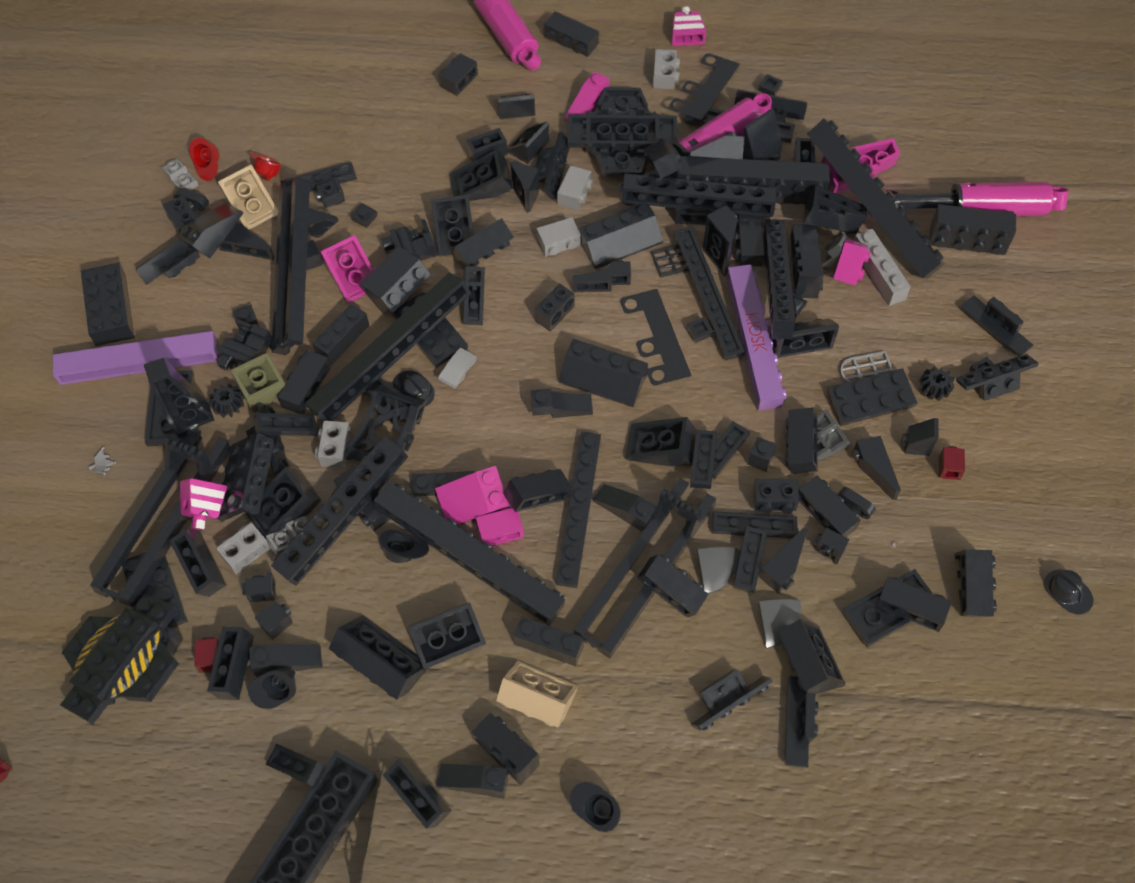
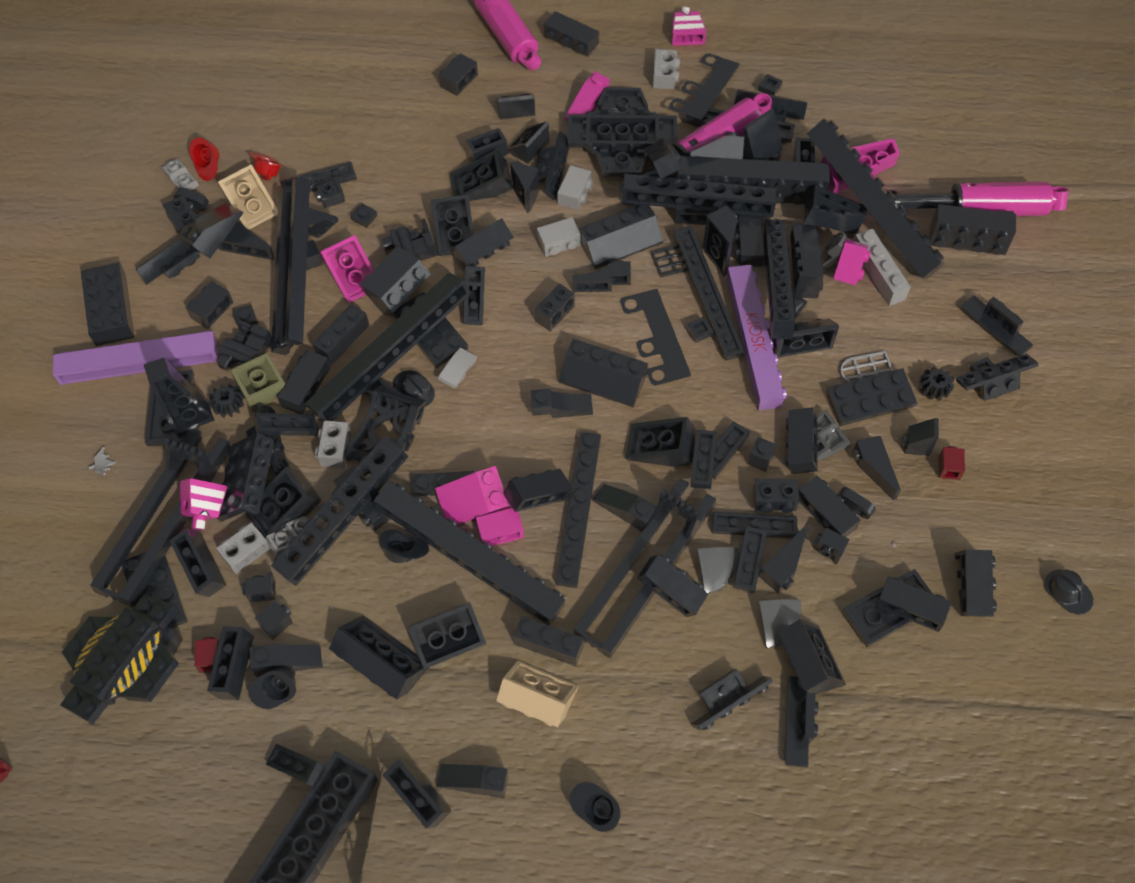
(209, 304): none -> black brick
(506, 748): black wedge -> none

